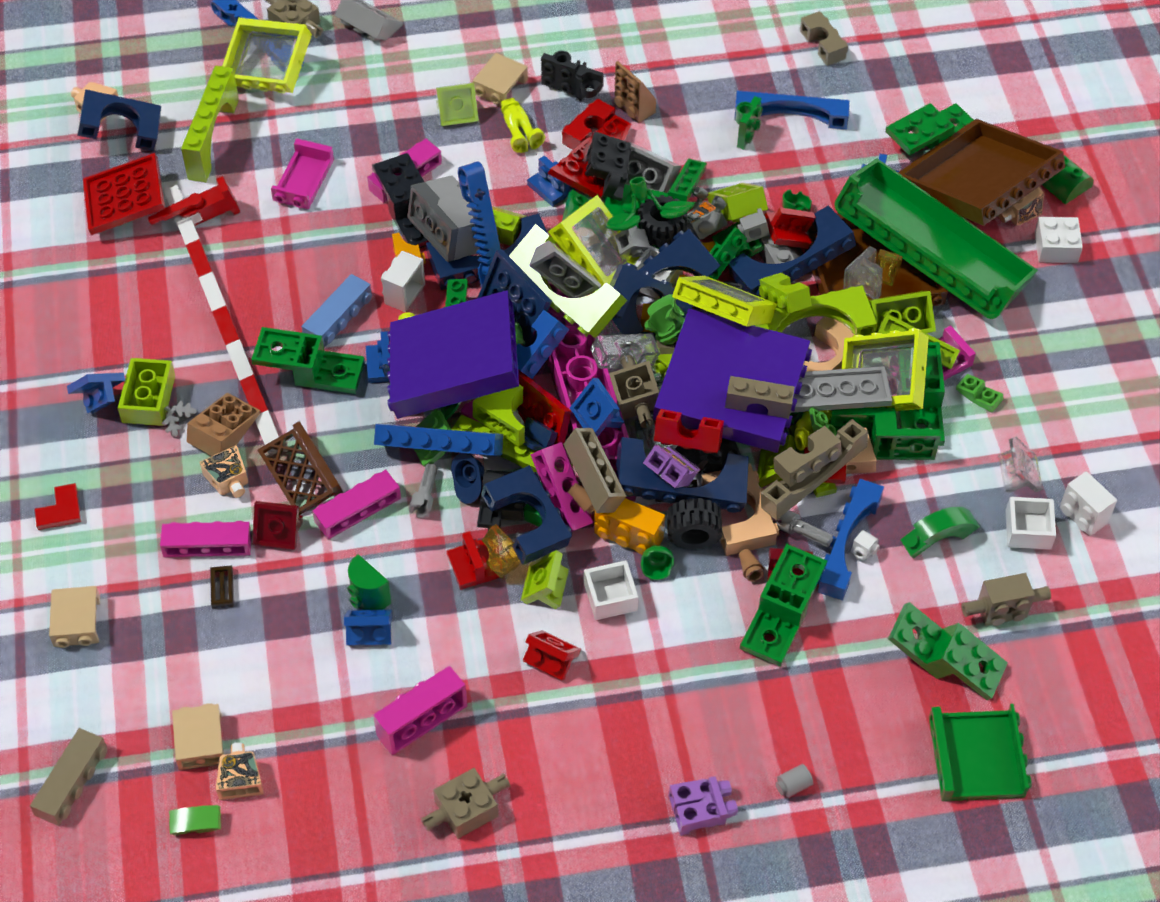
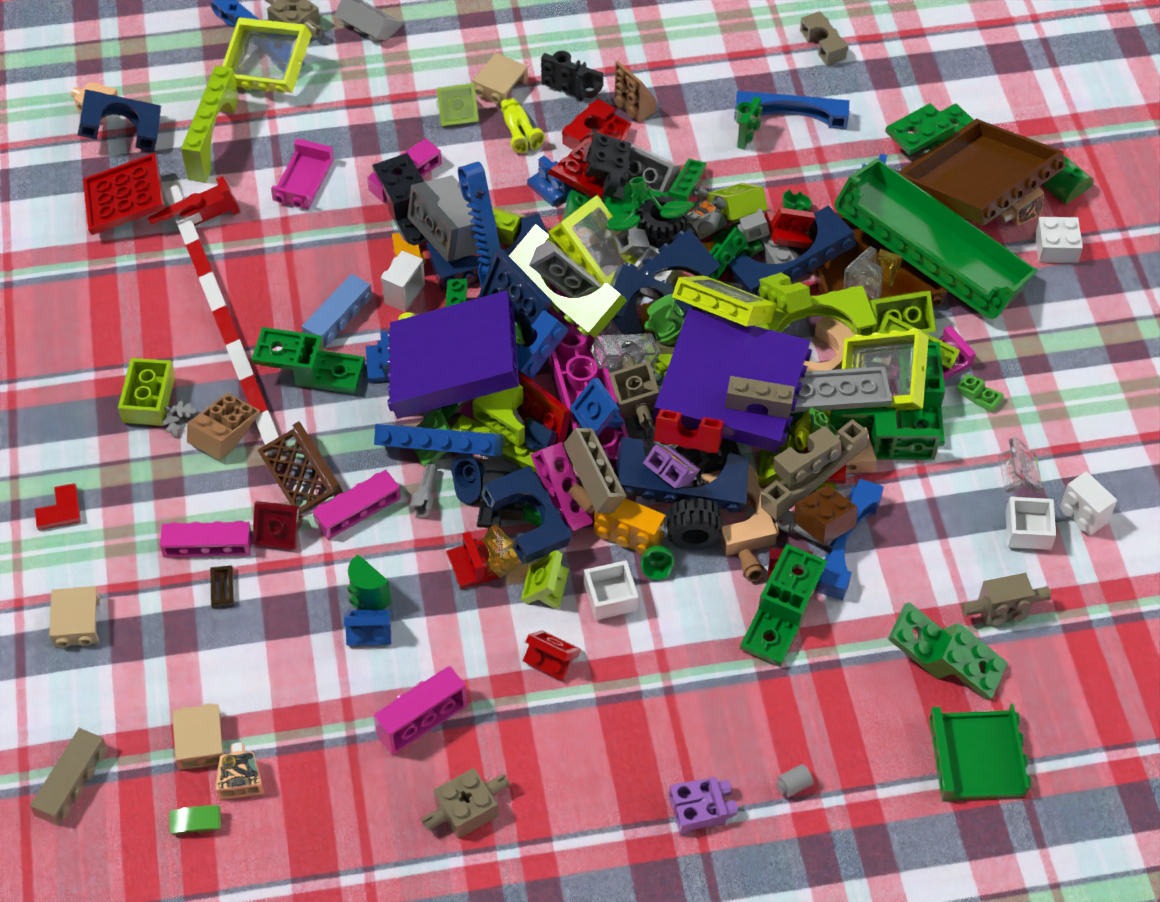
(96, 389): blue bracket -> none
(226, 472): torso -> none
(825, 514): none -> reddish brown brick
(865, 545): white plate -> none
(937, 526): green arch -> none

